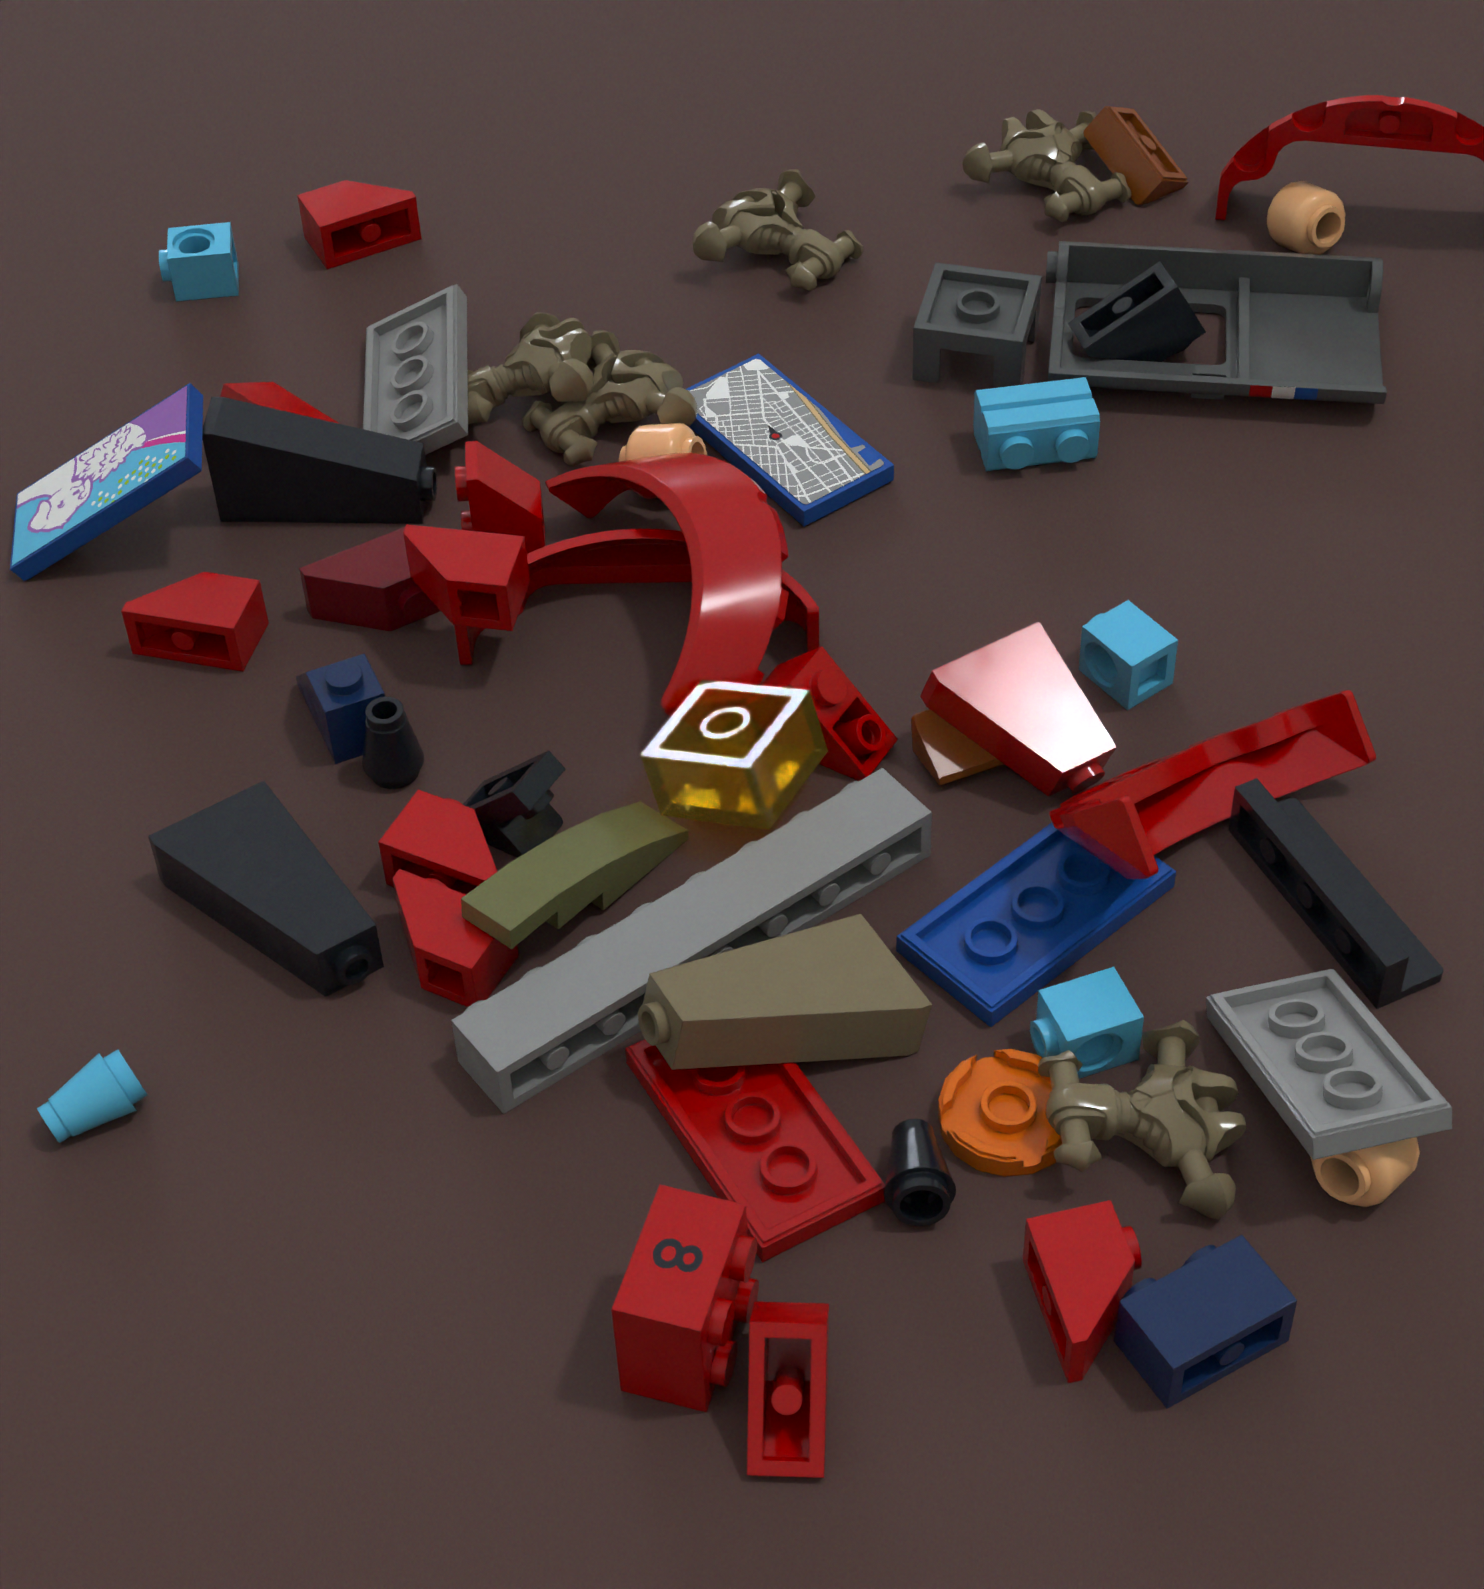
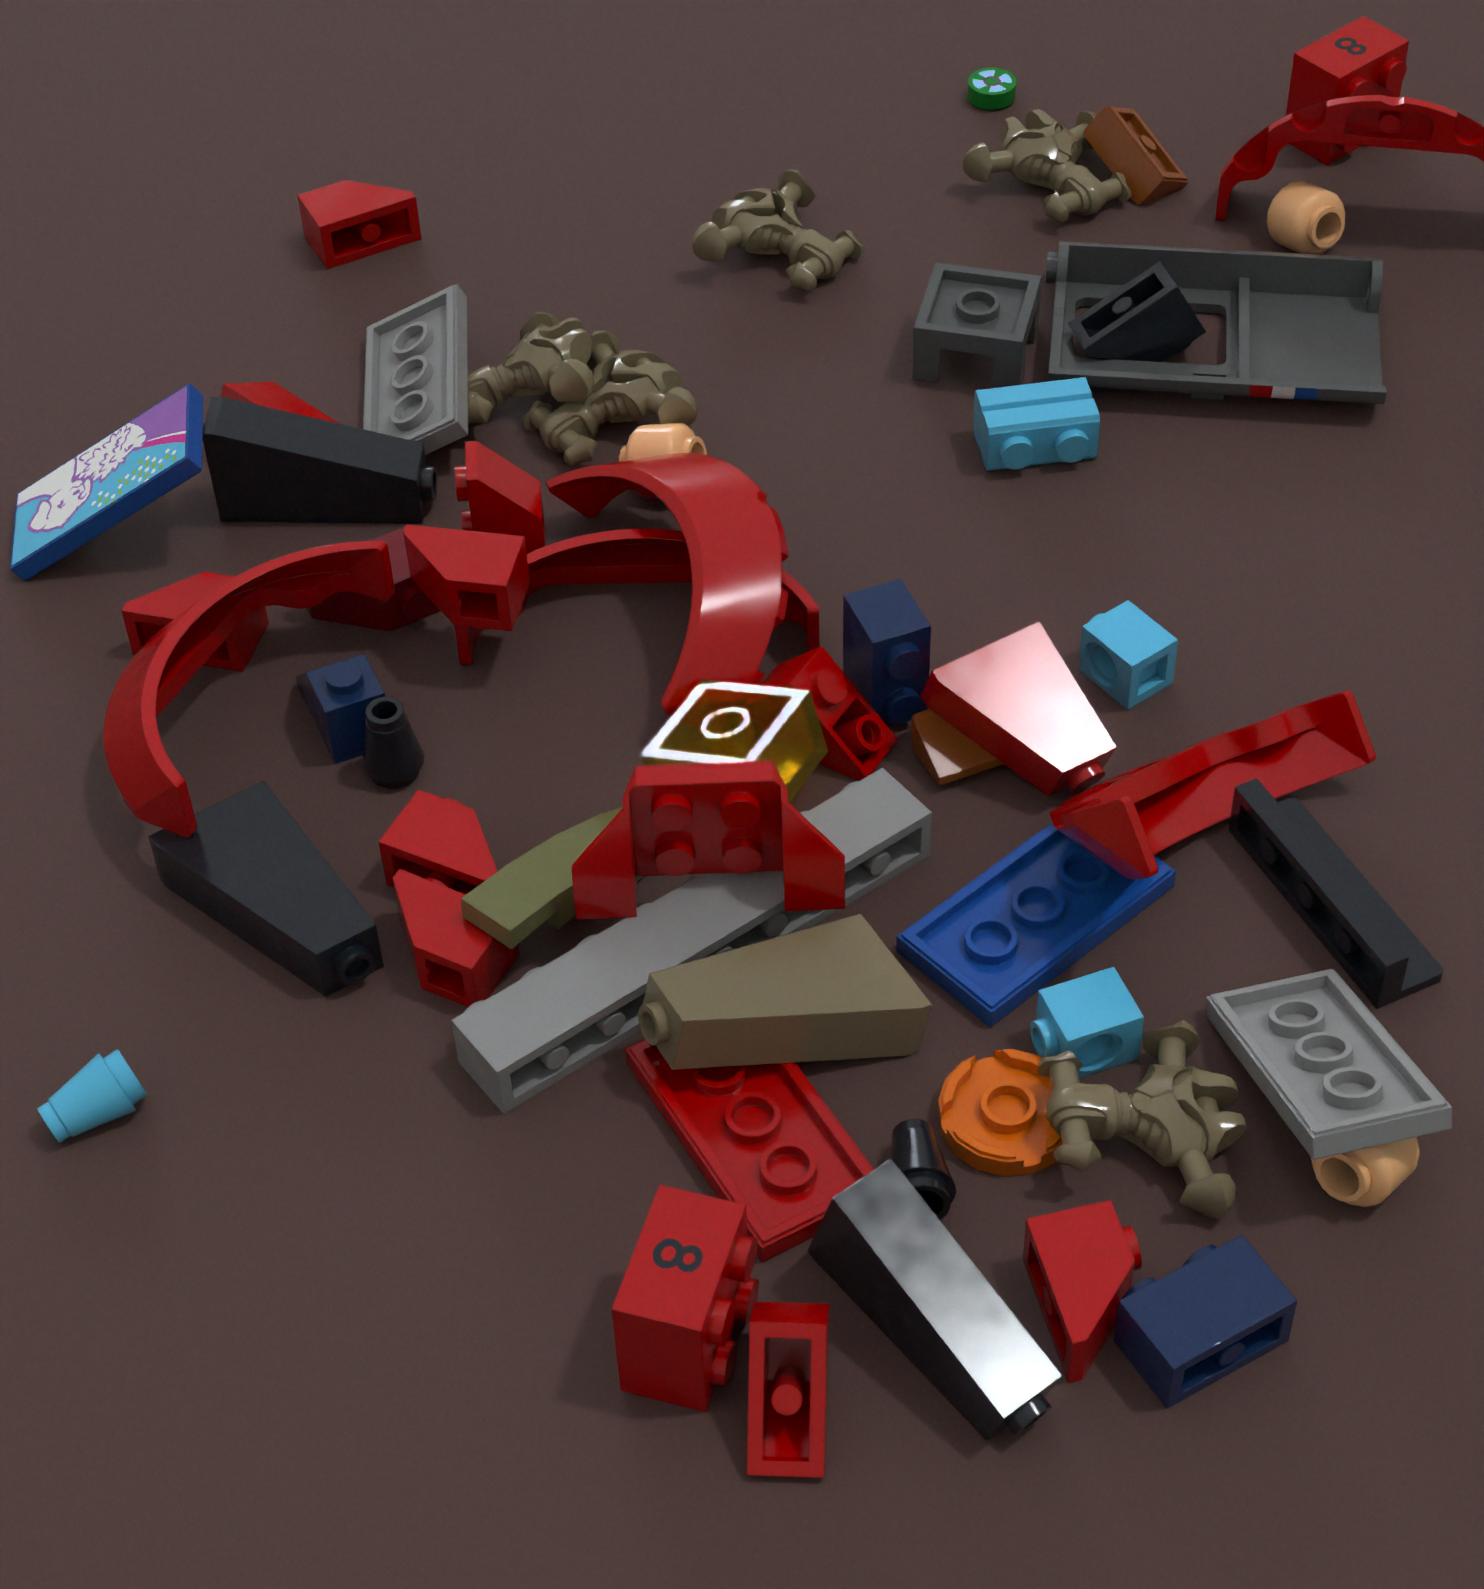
(176, 652): none -> red windscreen
(201, 261): medium azure brick -> none
(516, 805): black slope -> none
(706, 823): none -> red piece
(786, 440): tile -> none
(887, 649): none -> dark blue brick
(933, 1302): none -> slope
(991, 88): none -> green tile
(1346, 63): none -> red brick

